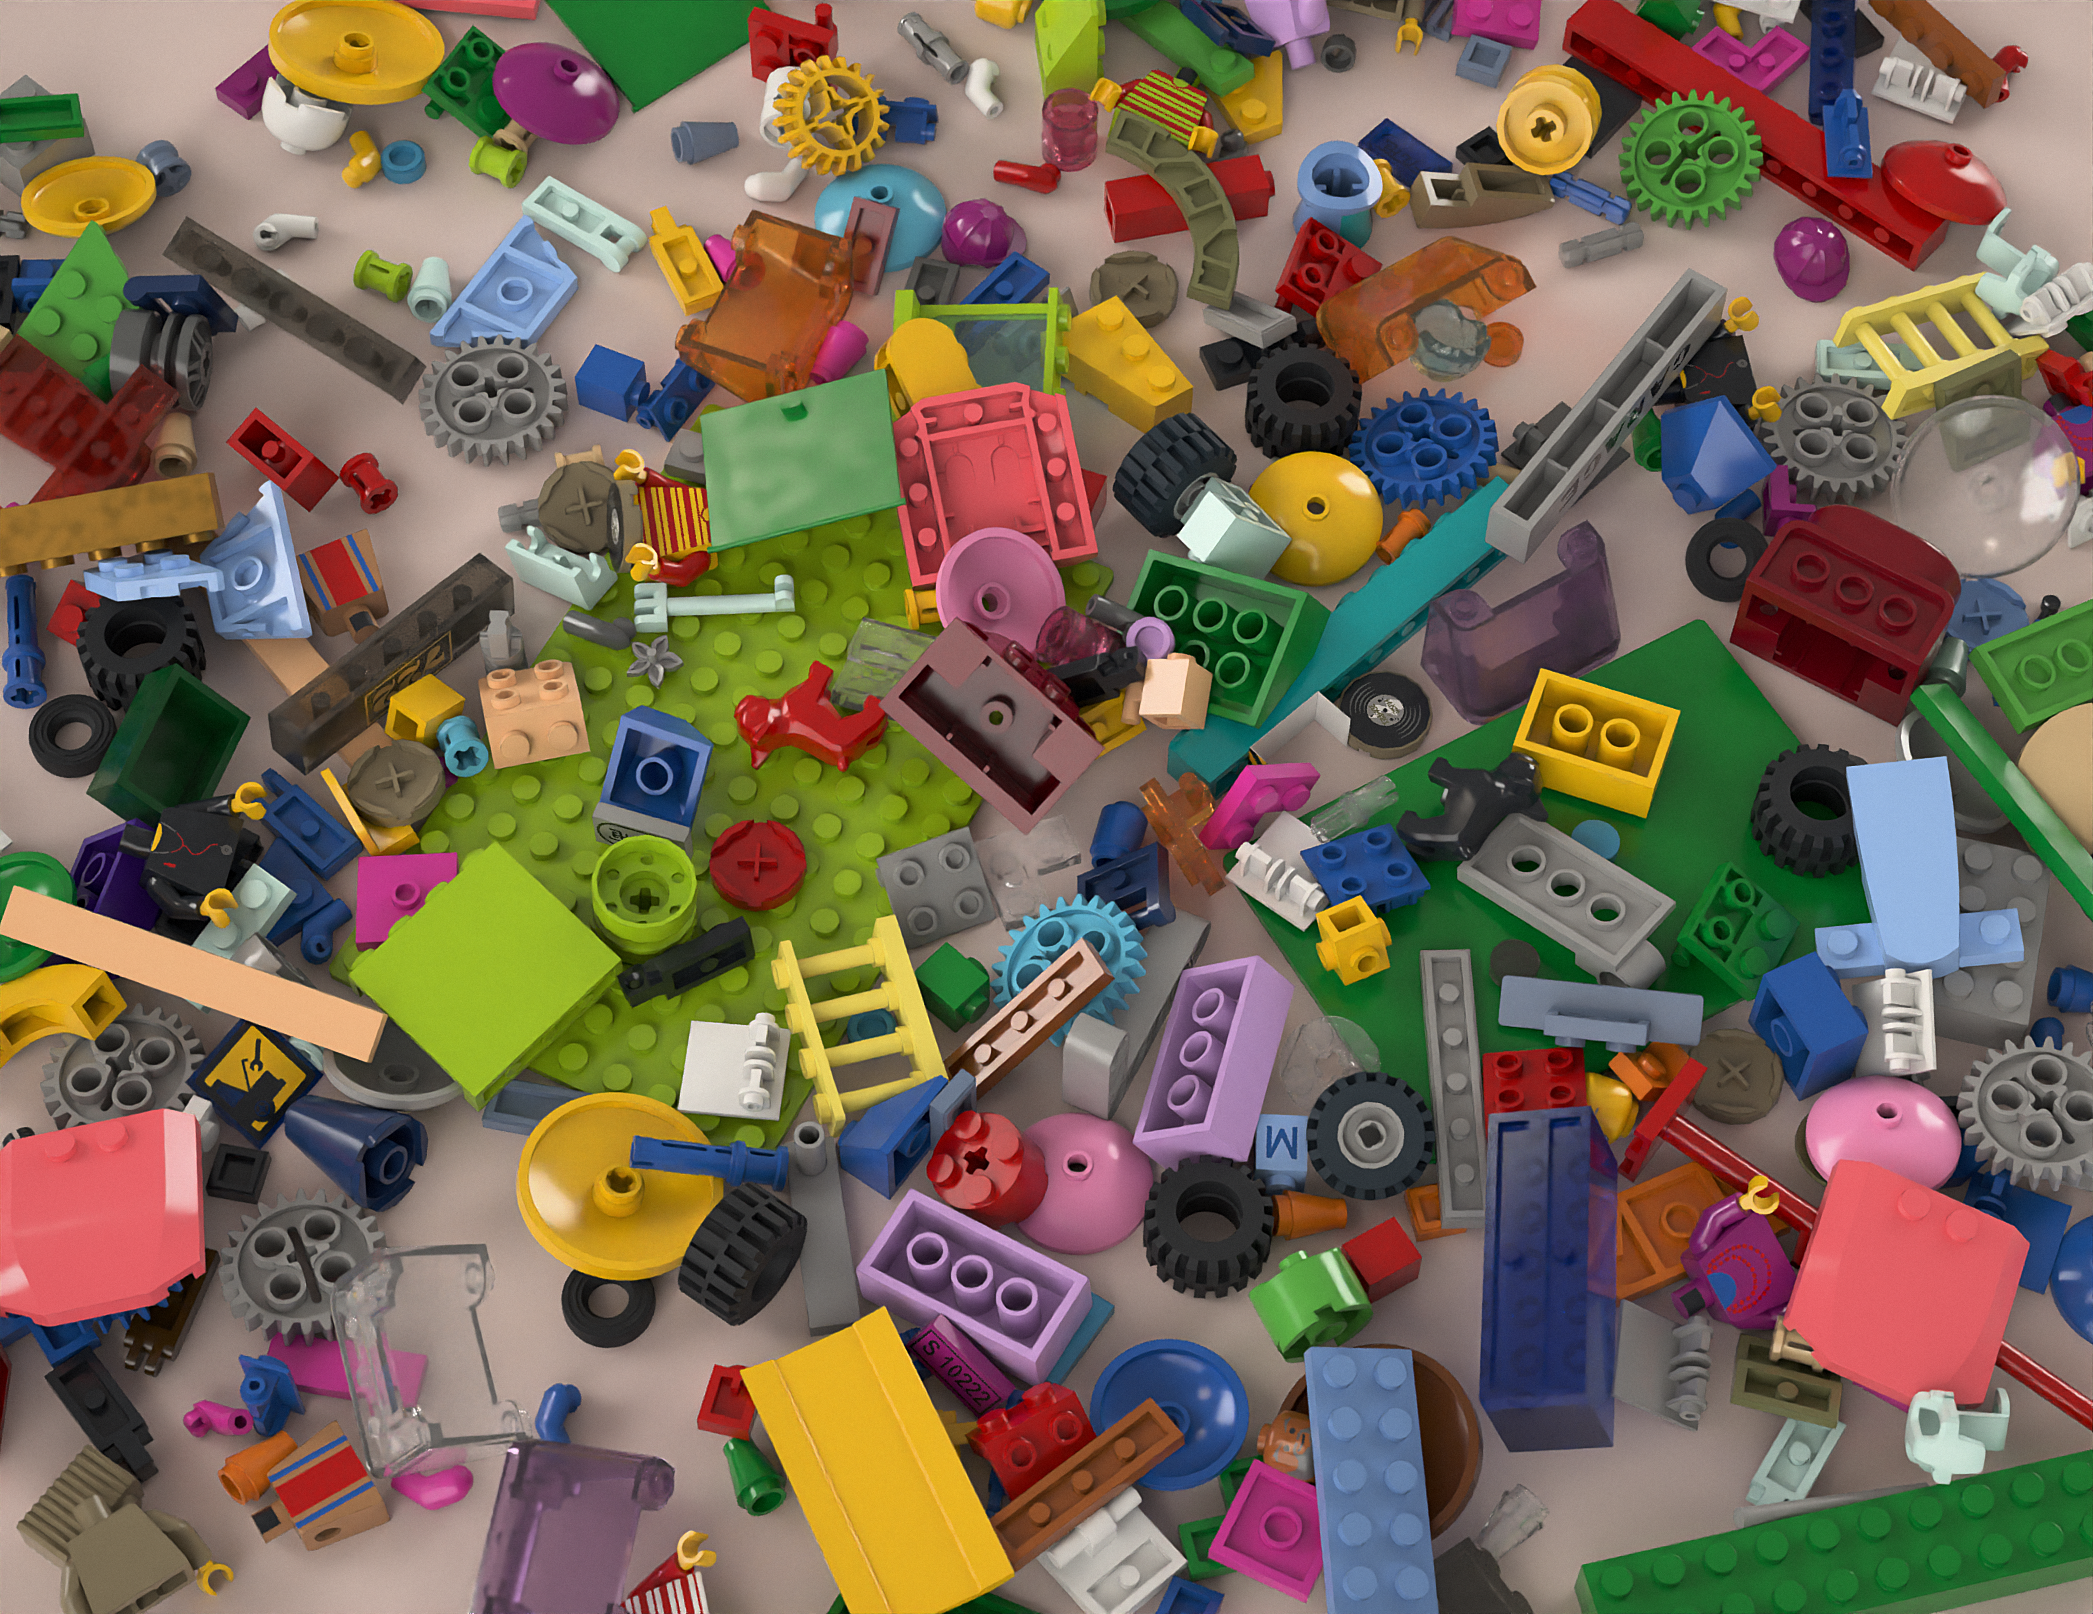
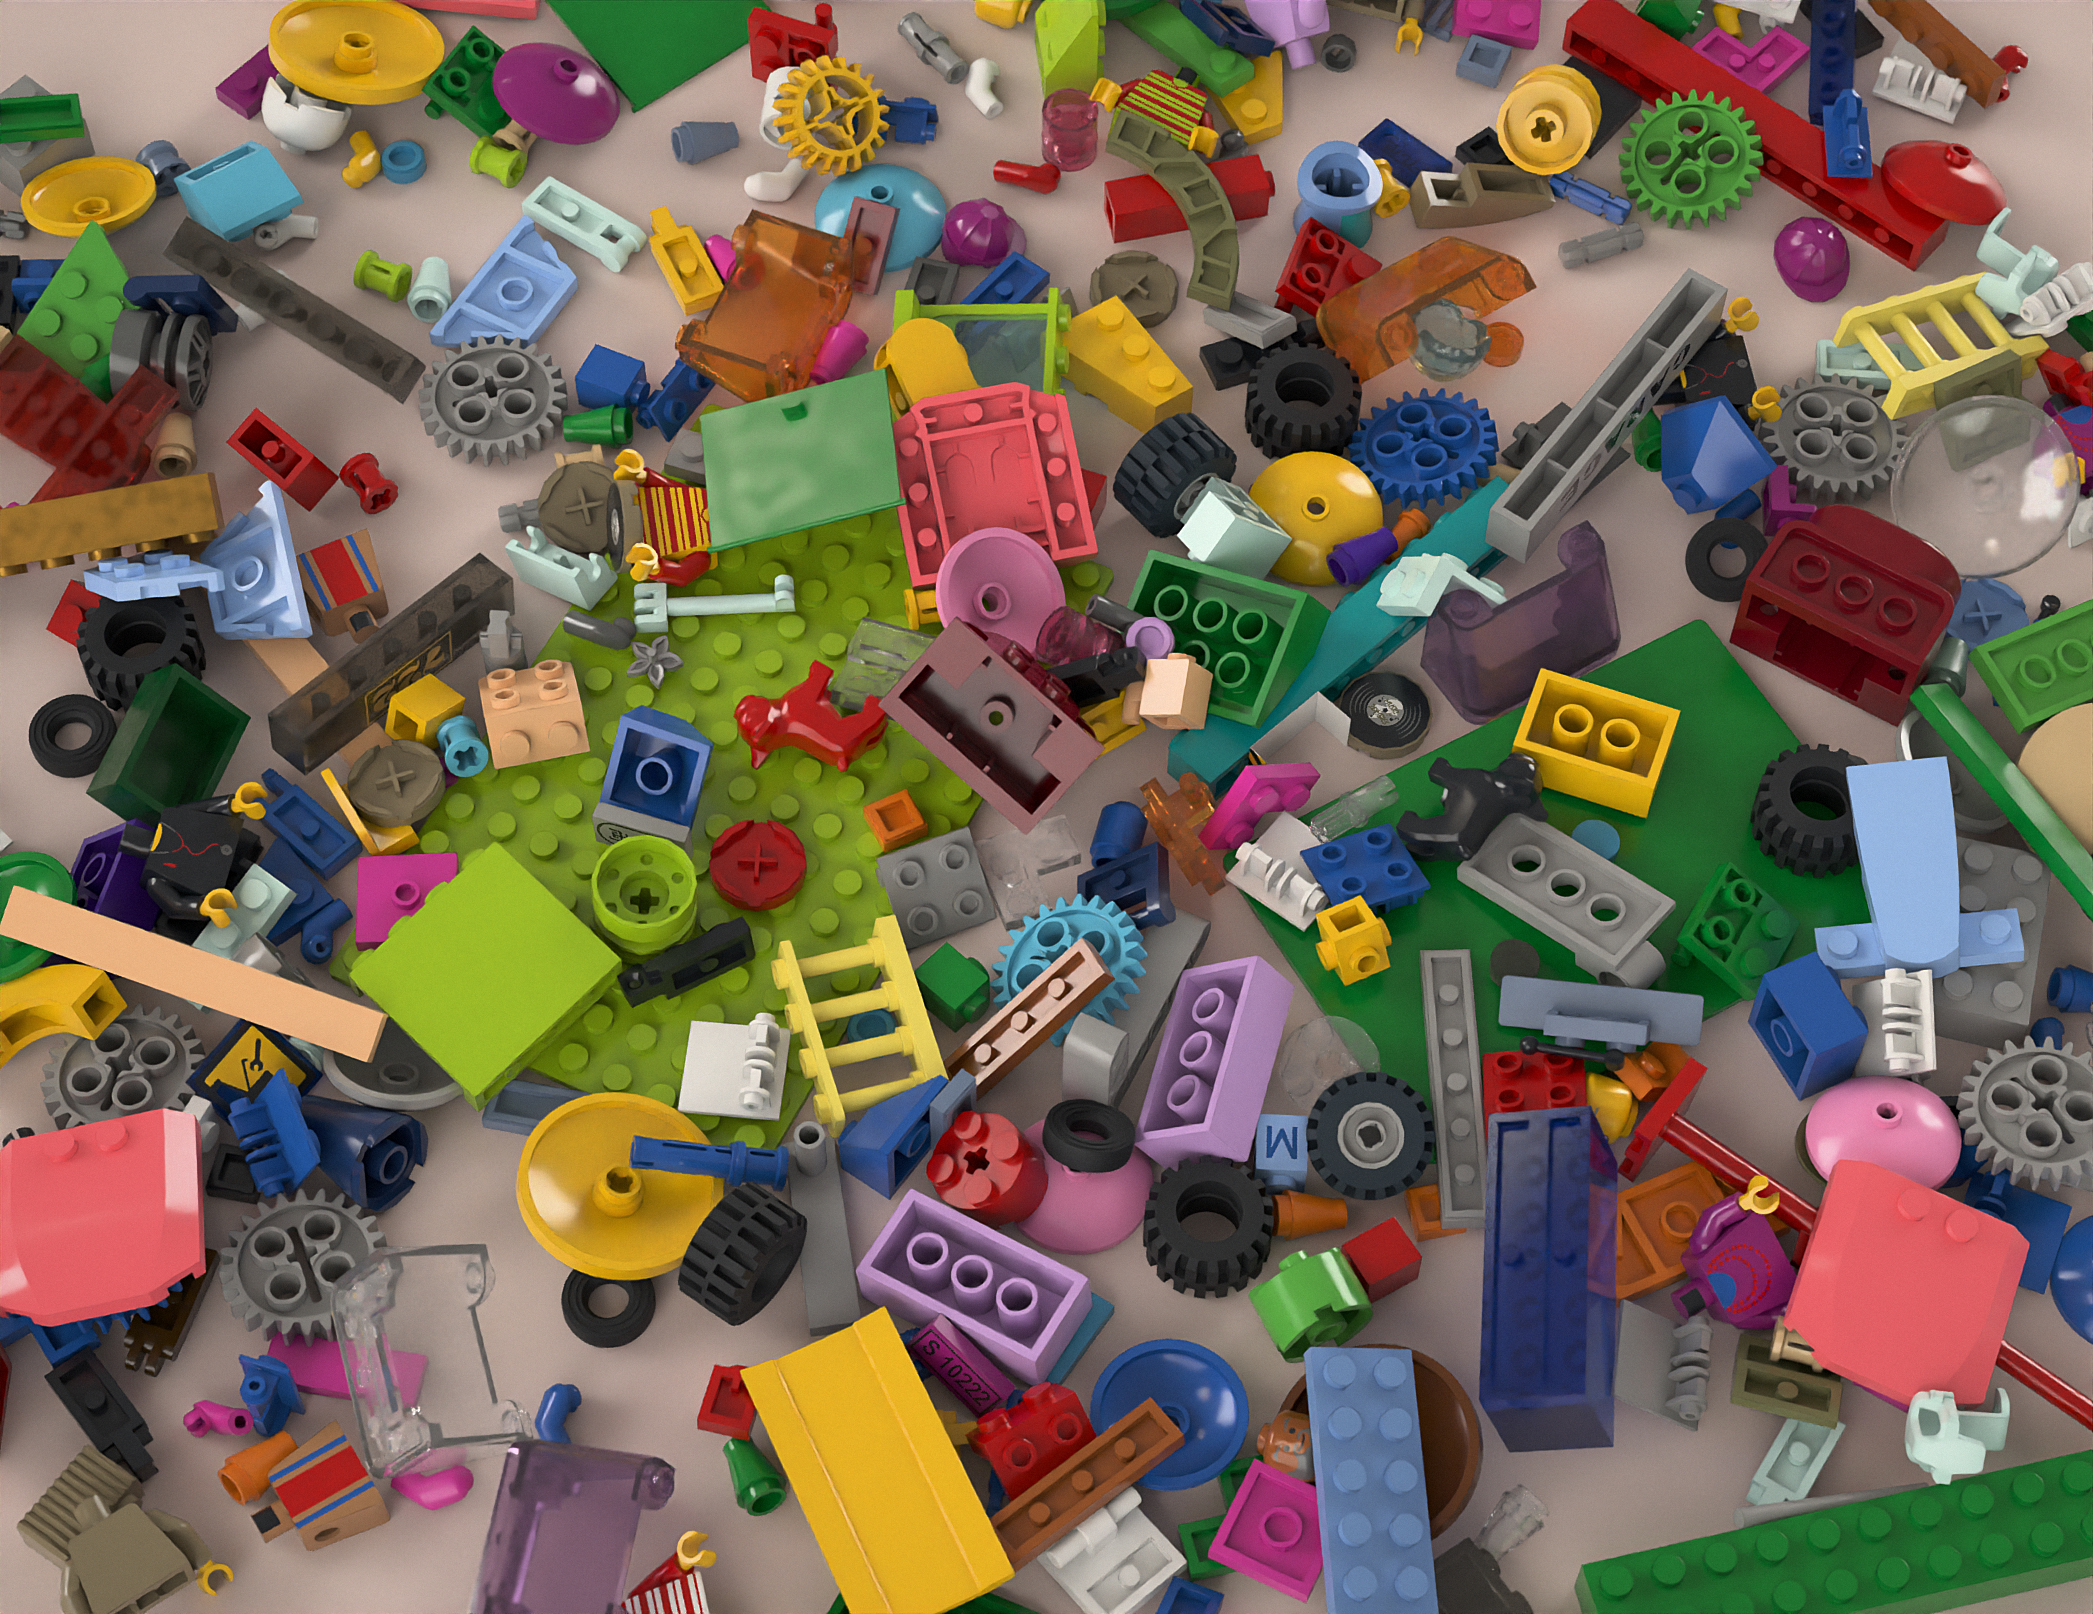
(23, 657): blue pin -> none
(238, 192): none -> medium azure slope
(278, 1123): none -> blue hinge
(604, 426): none -> green cone
(895, 820): none -> orange tile
(1083, 1153): none -> black tyre
(1359, 557): none -> dark purple cone
(1422, 580): none -> light aqua bracket
(1612, 1059): none -> black hinge
(1740, 1078): dark tan tile -> none

